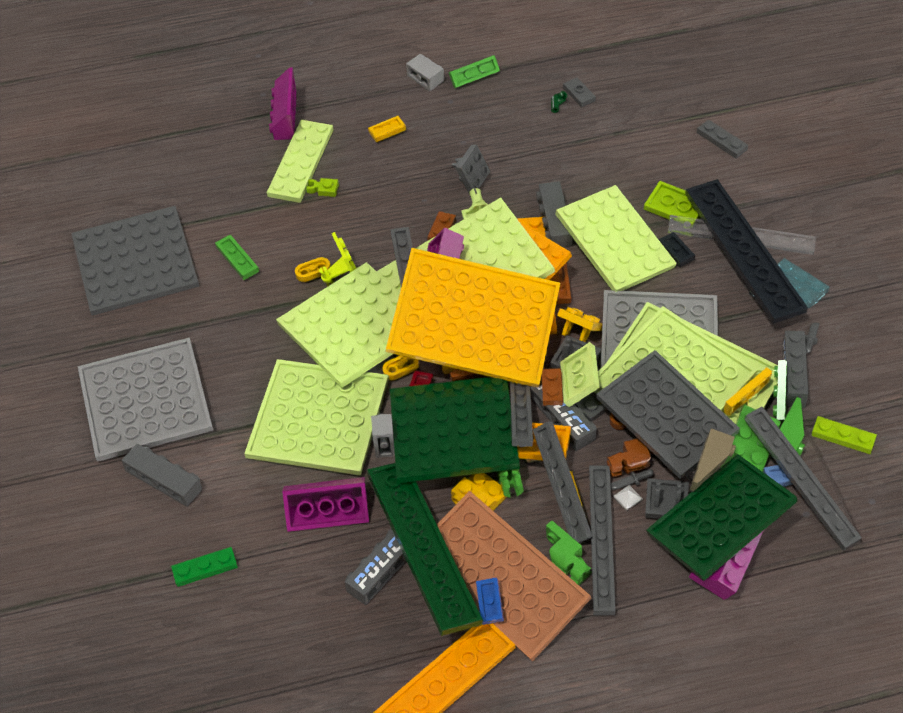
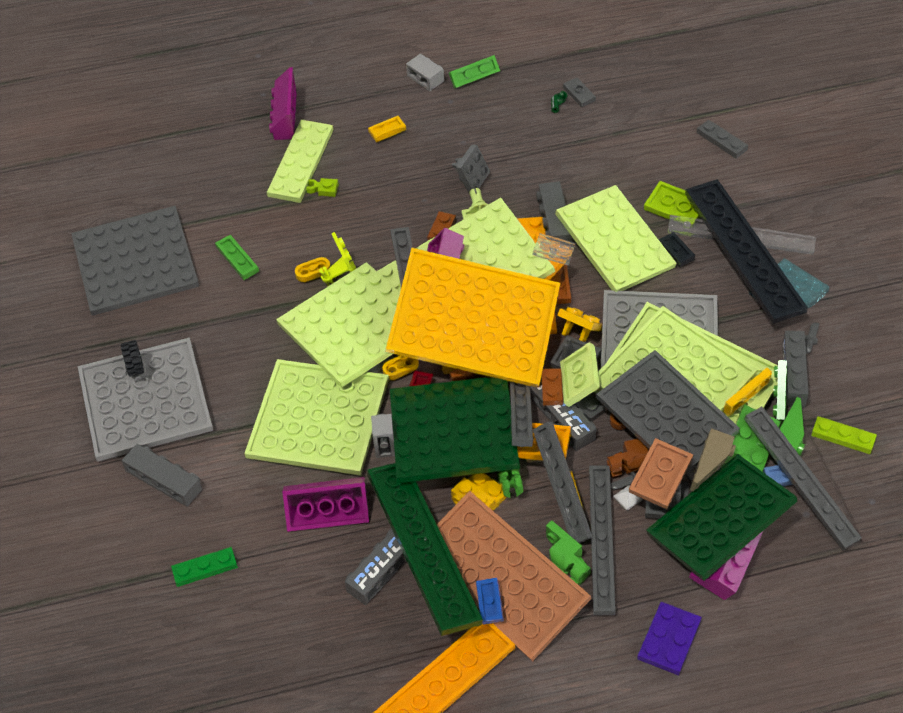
(132, 358): none -> black tyre
(554, 249): none -> clear plate
(661, 473): none -> nougat plate
(669, 638): none -> dark purple plate

